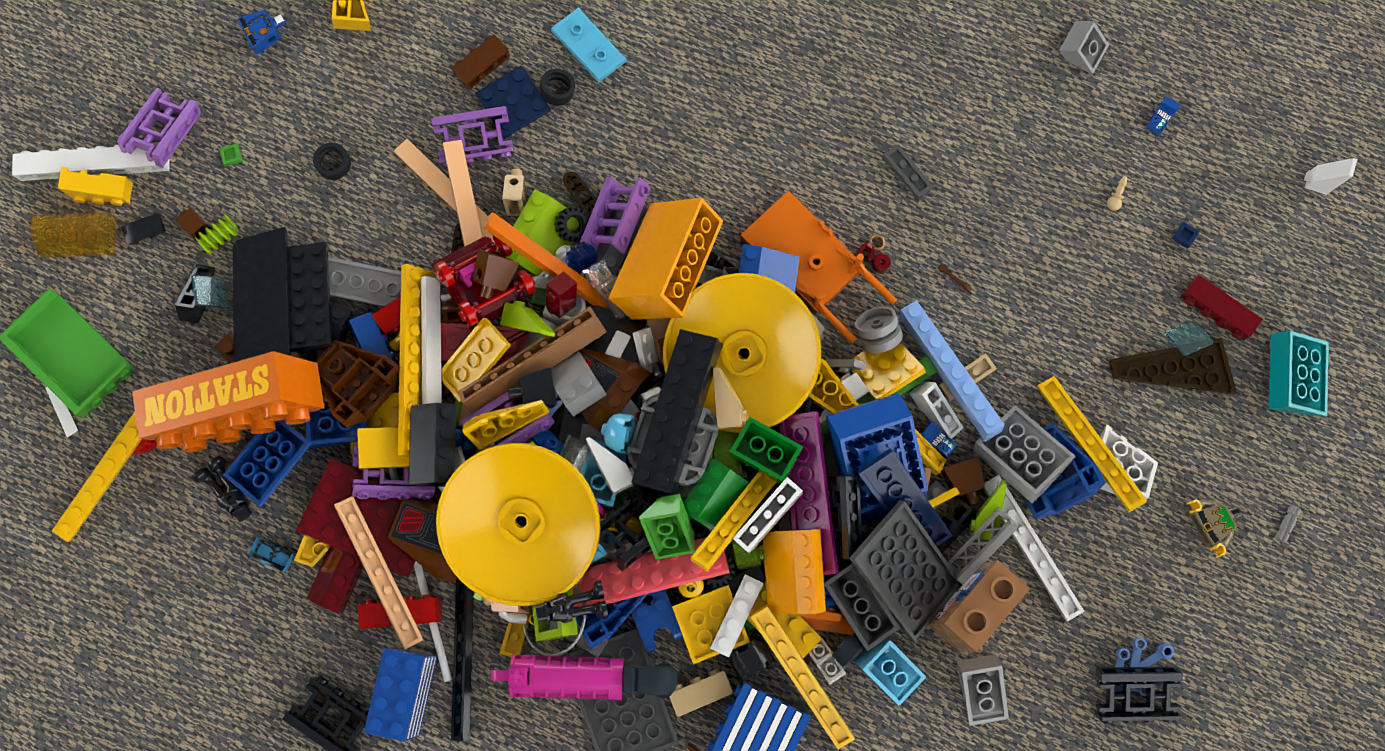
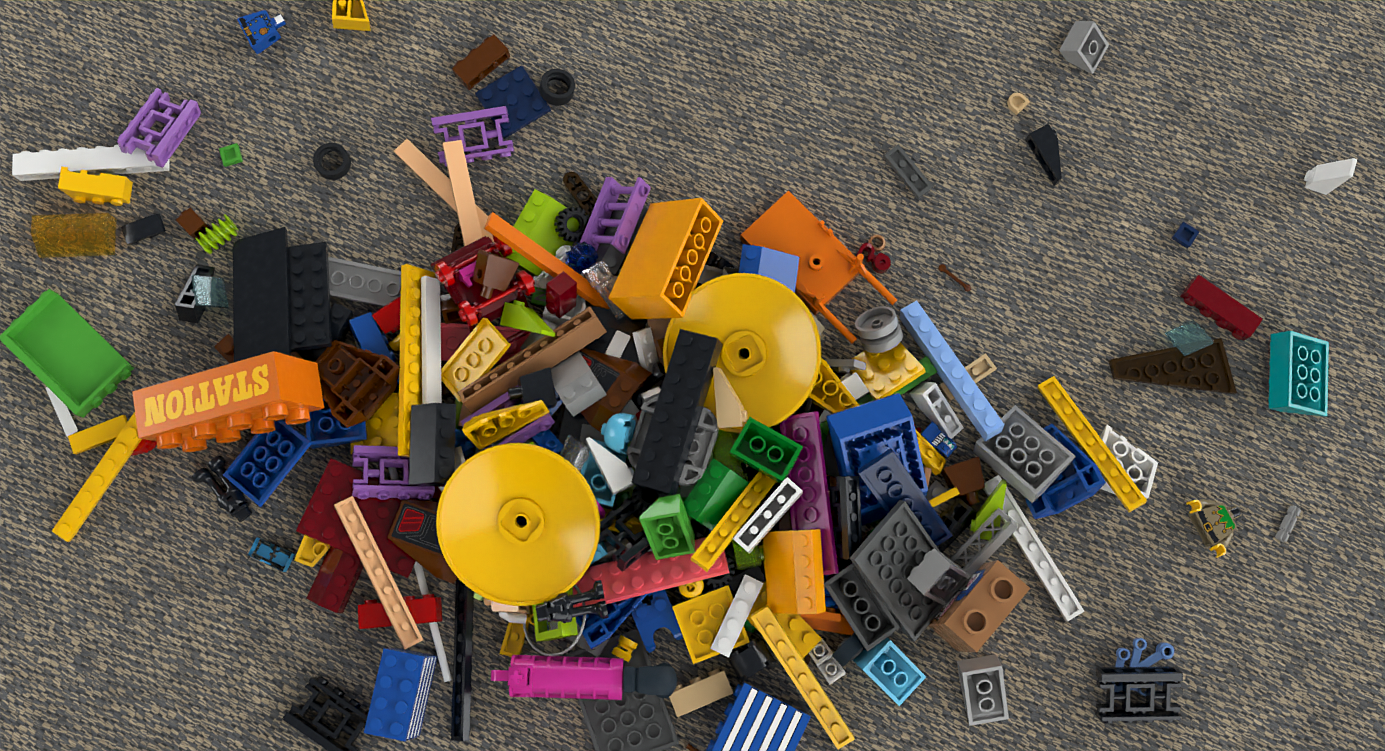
(97, 435): none -> yellow tile
(379, 448): yellow tile -> none
(514, 193): tan torso -> none
(588, 45): medium azure container -> none
(626, 644): none -> yellow wheel
(938, 577): none -> light grey slope
(1017, 102): none -> tan tile
(1046, 149): none -> black slope
(1115, 202): tan bar -> none
(1162, 115): blue leg -> none

